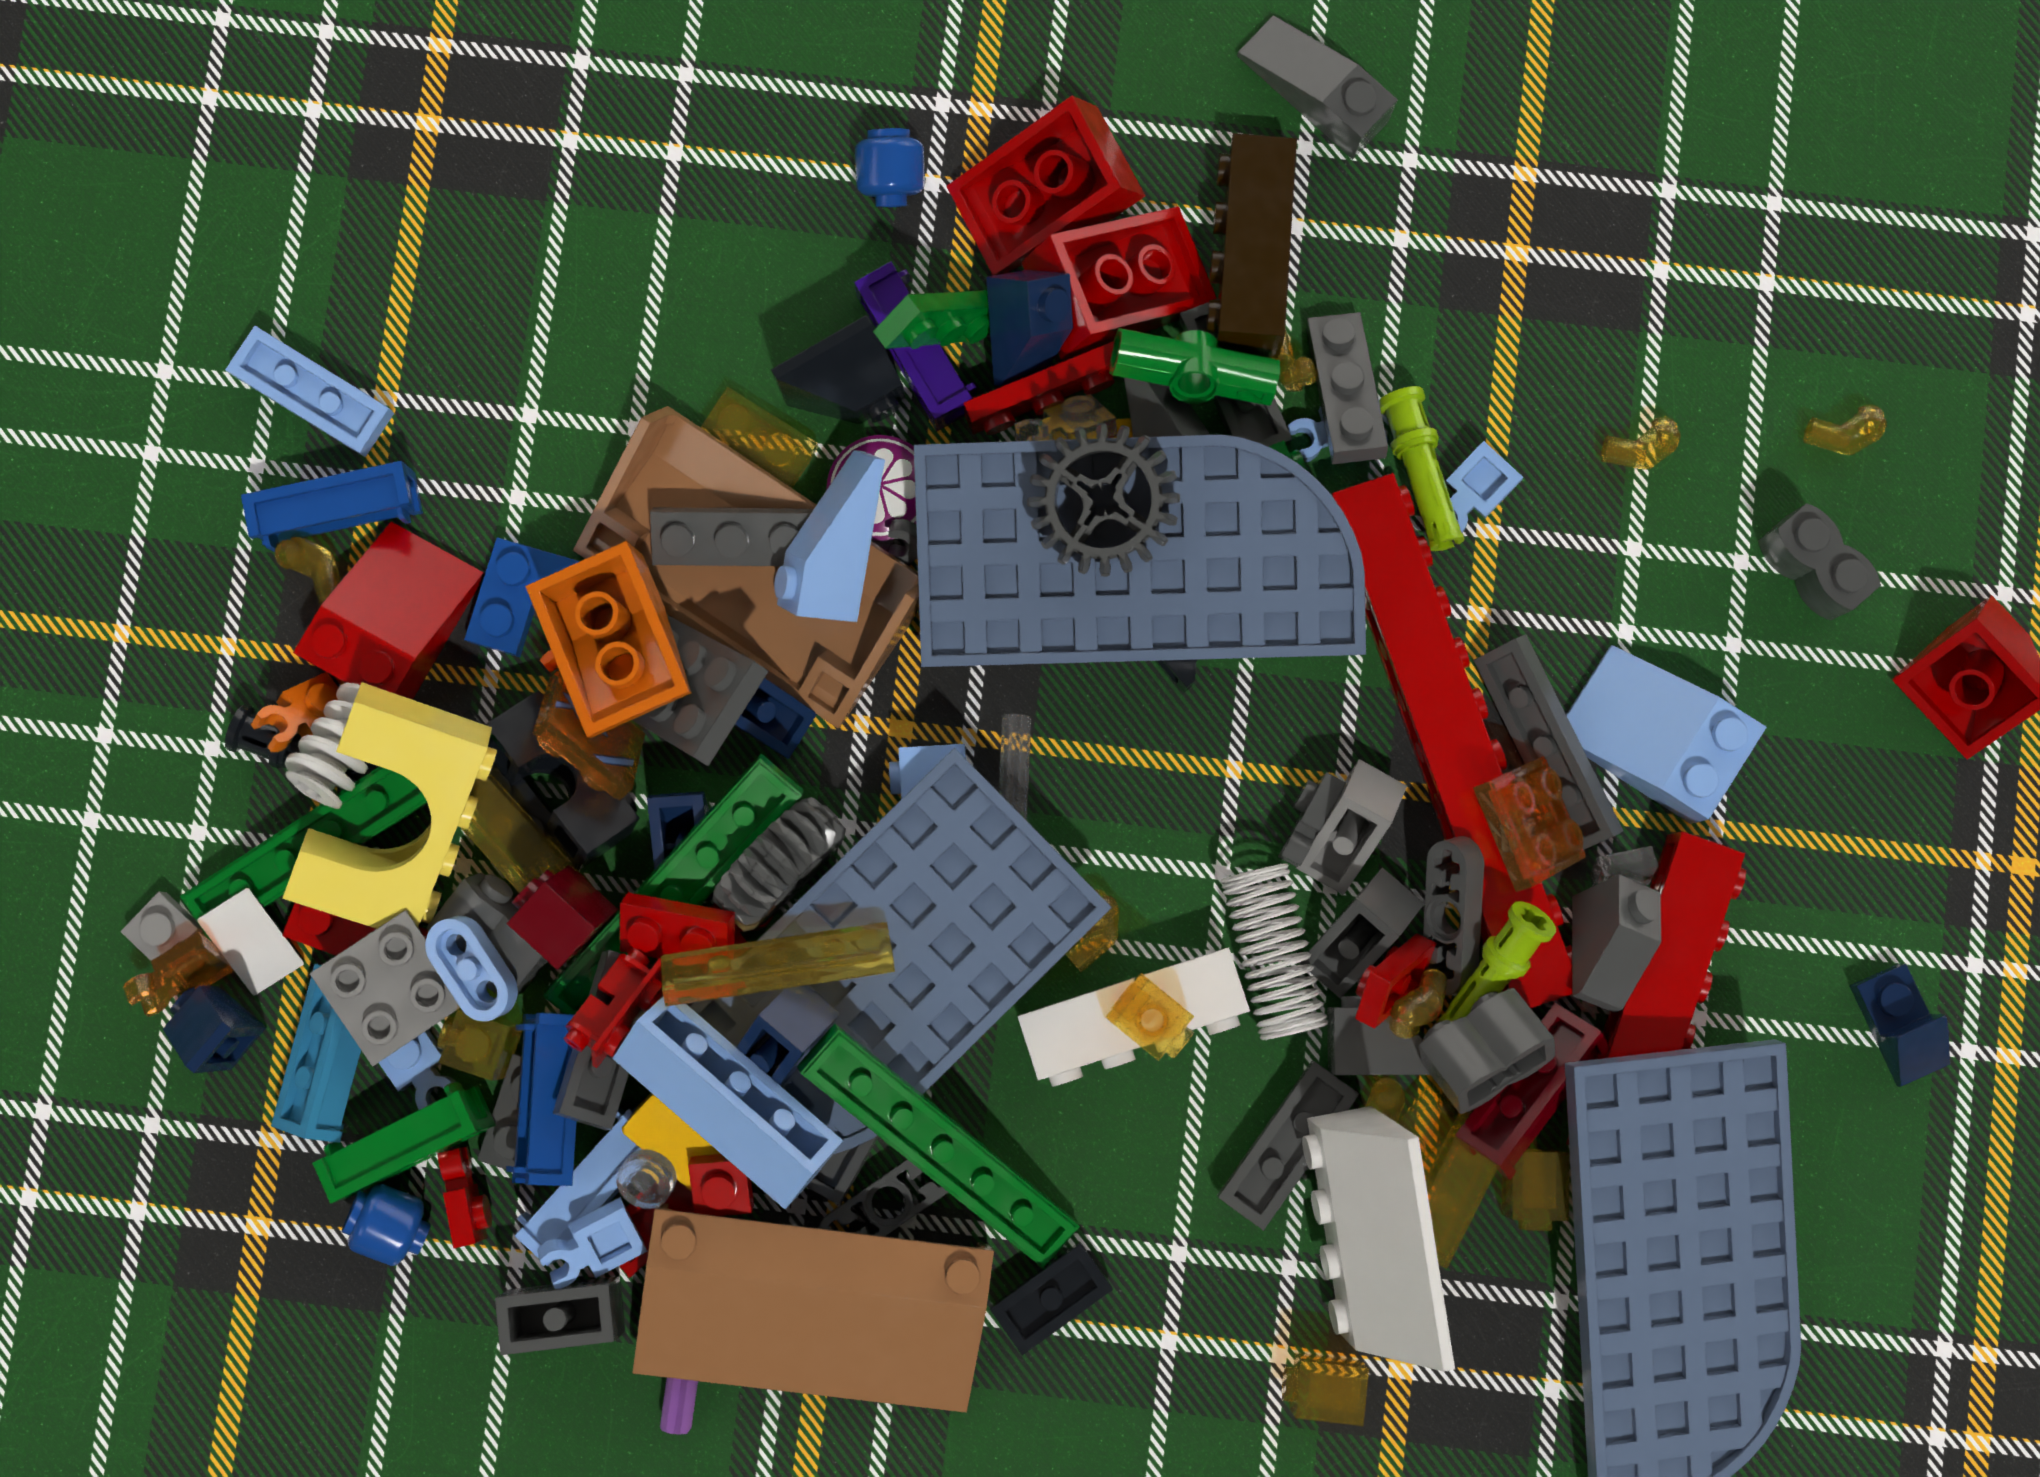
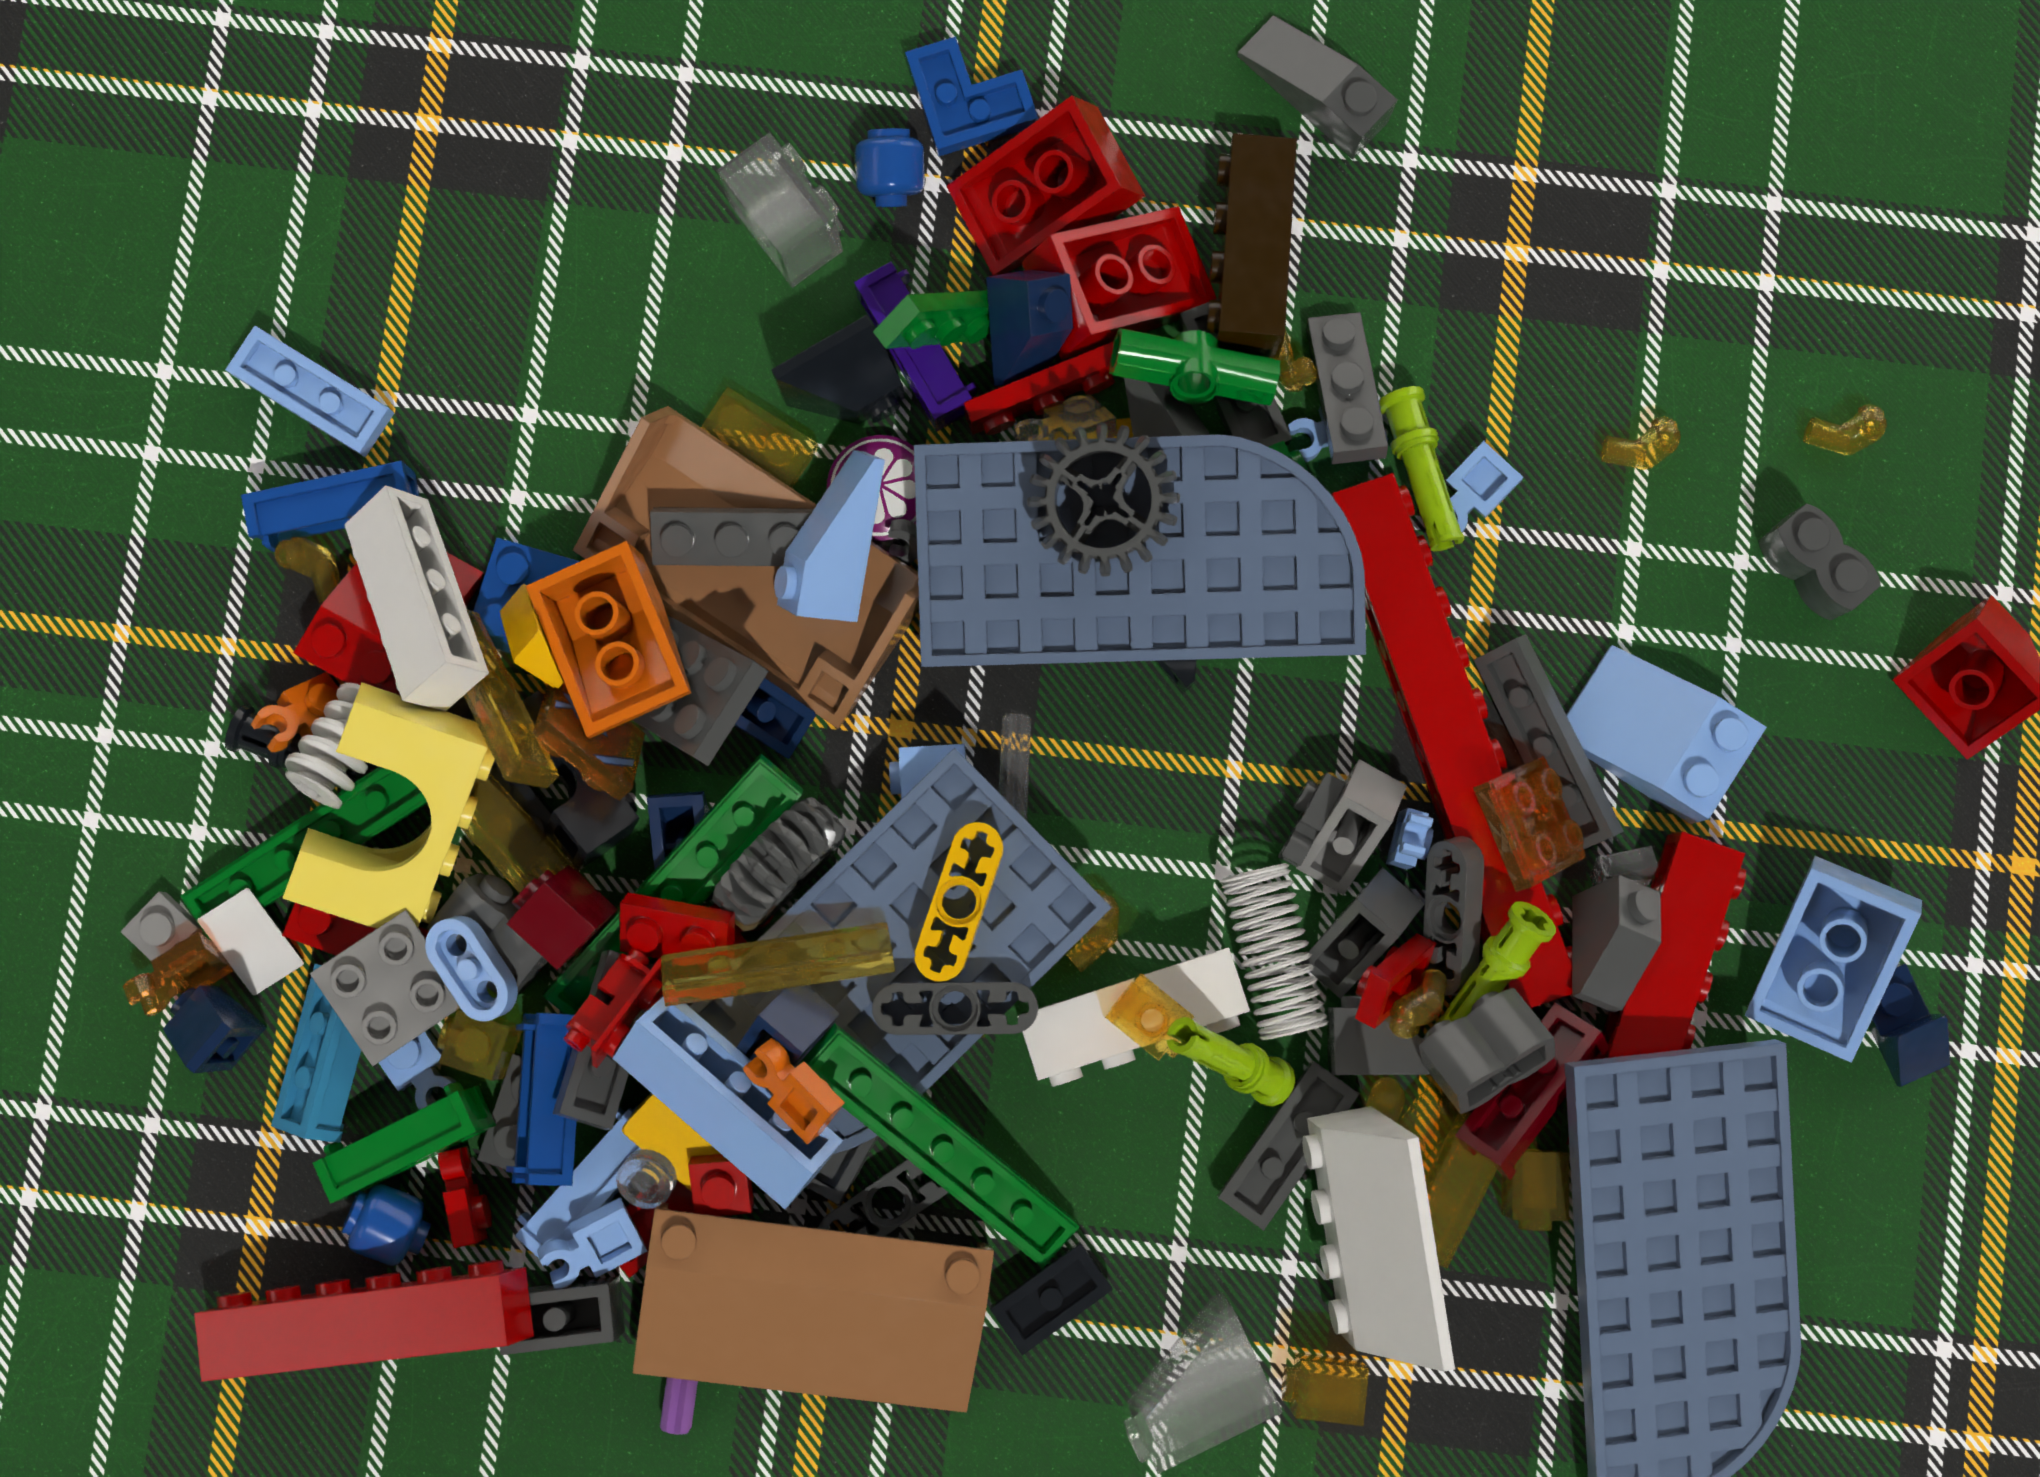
(364, 1323): none -> red brick
(415, 599): none -> white brick
(506, 720): none -> clear yellow tile
(527, 639): none -> yellow slope
(782, 209): none -> clear brick
(798, 1093): none -> orange plate
(913, 1022): none -> dark grey beam
(933, 937): none -> yellow beam
(963, 112): none -> blue plate
(1200, 1391): none -> clear slope
(1244, 1066): none -> lime pin
(1410, 839): none -> light blue plate
(1834, 958): none -> light blue slope

